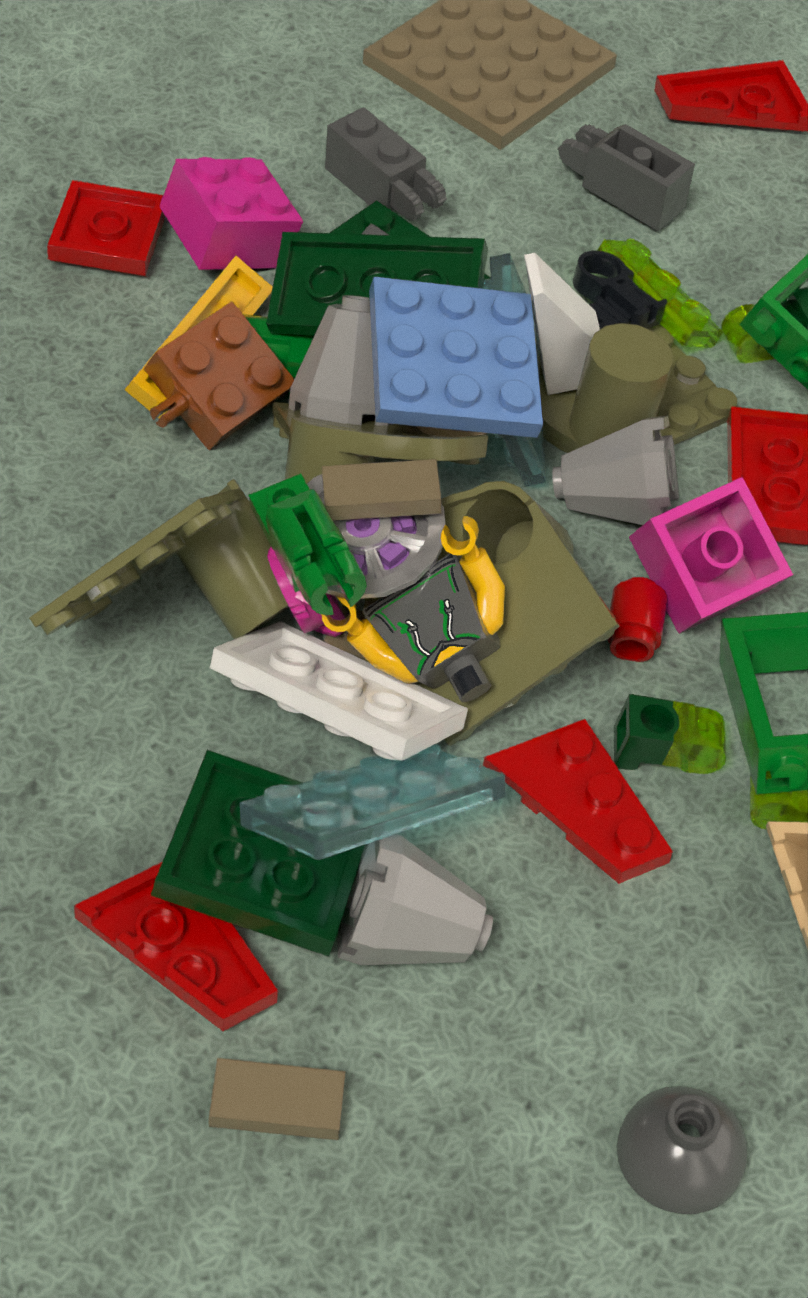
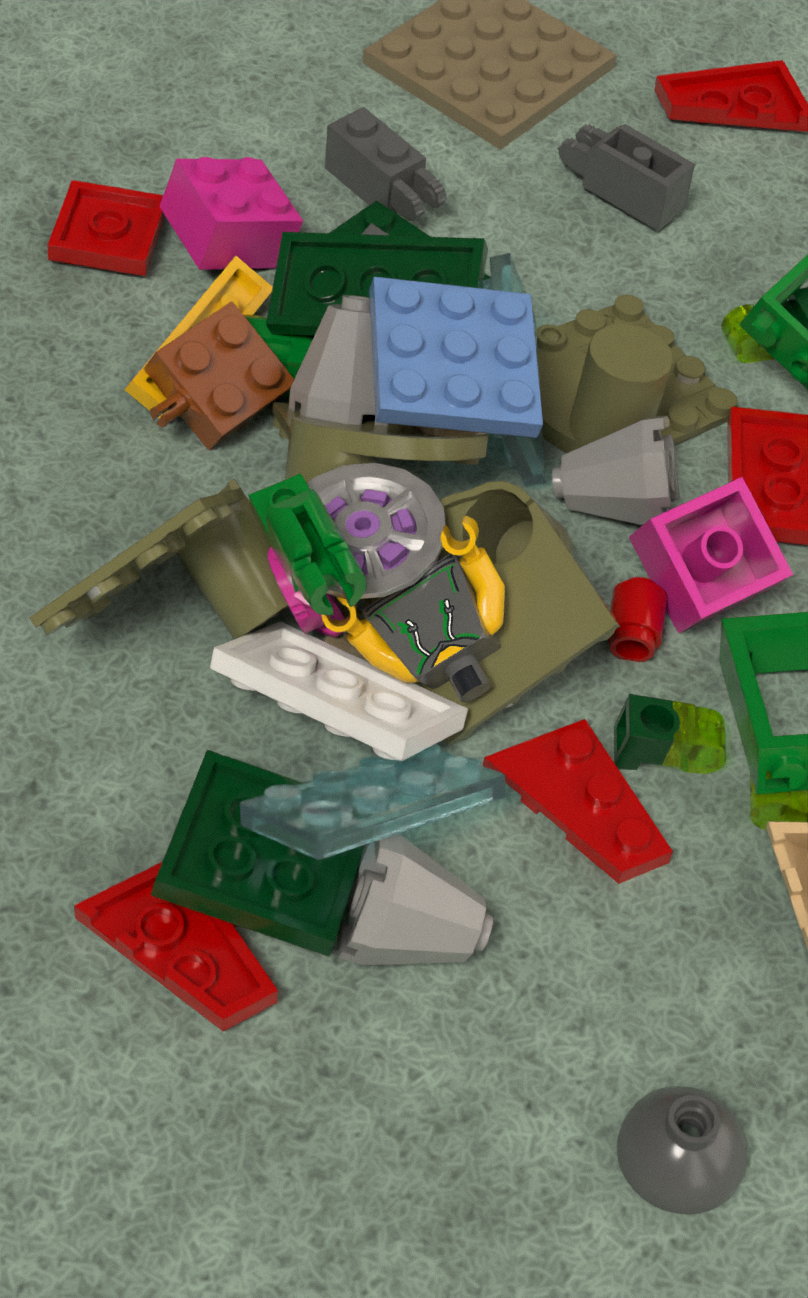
(277, 1099): dark tan tile -> none
(381, 489): dark tan tile -> none
(562, 326): white slope -> none
(617, 296): black piece -> none
(683, 317): clear neon green plate -> none

